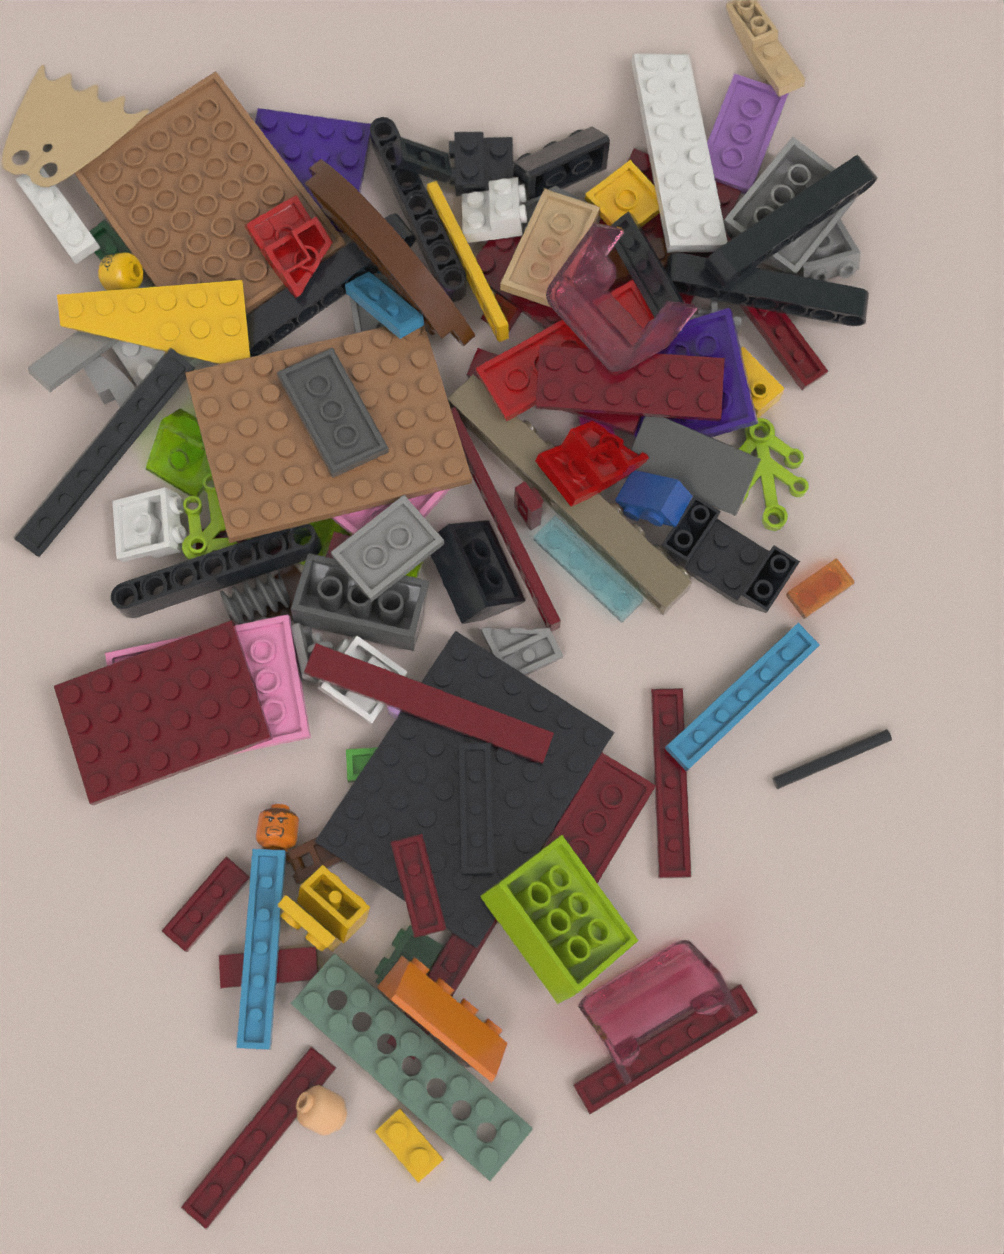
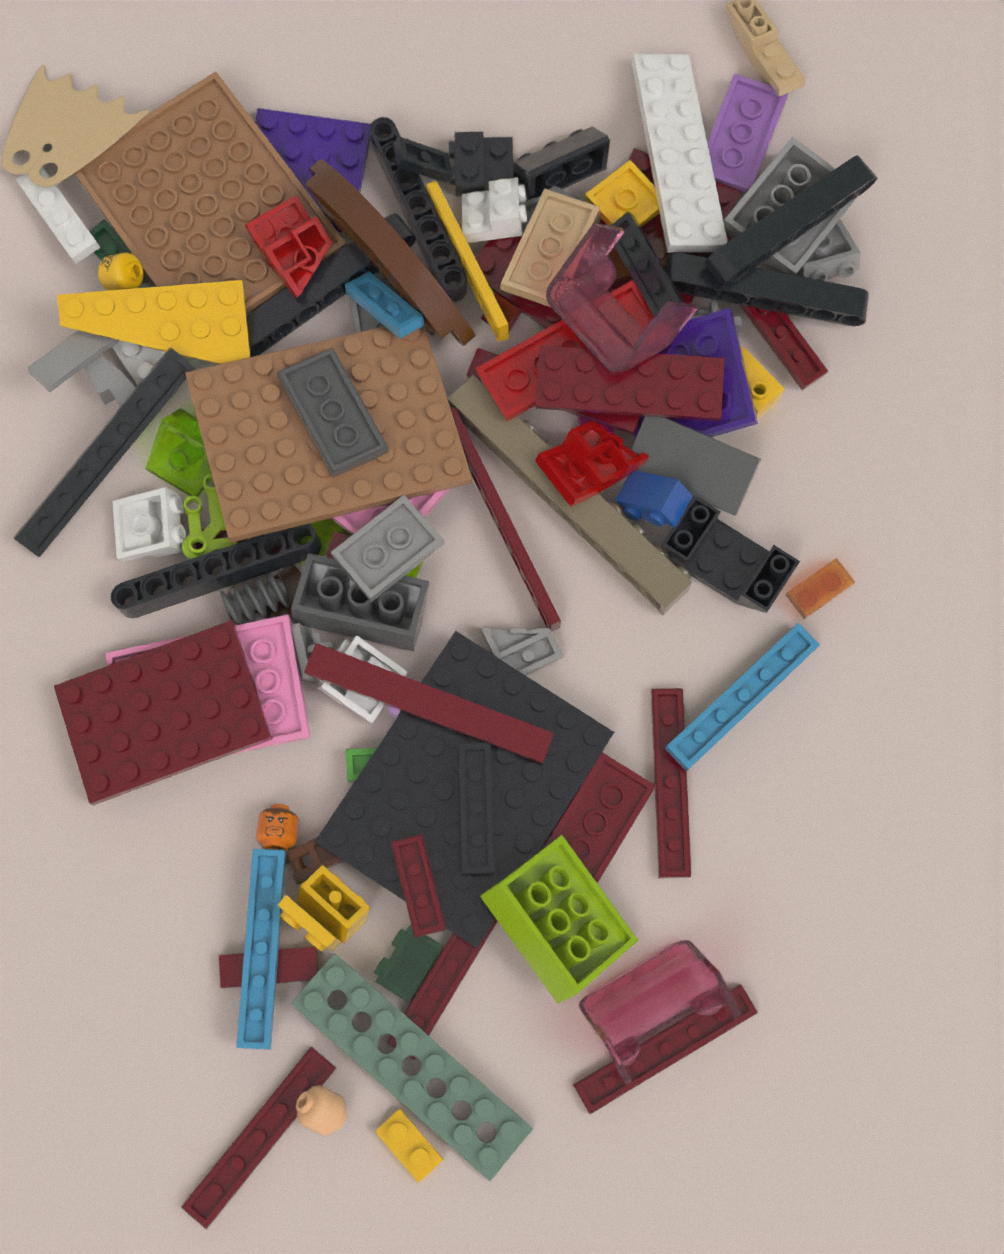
(206, 904): dark red tile -> none
(444, 1016): orange slope -> none
(476, 571): black slope -> none
(528, 505): dark red plate -> none
(588, 569): clear light blue plate -> none
(769, 468): lime plant -> none
(832, 759): black bar -> none

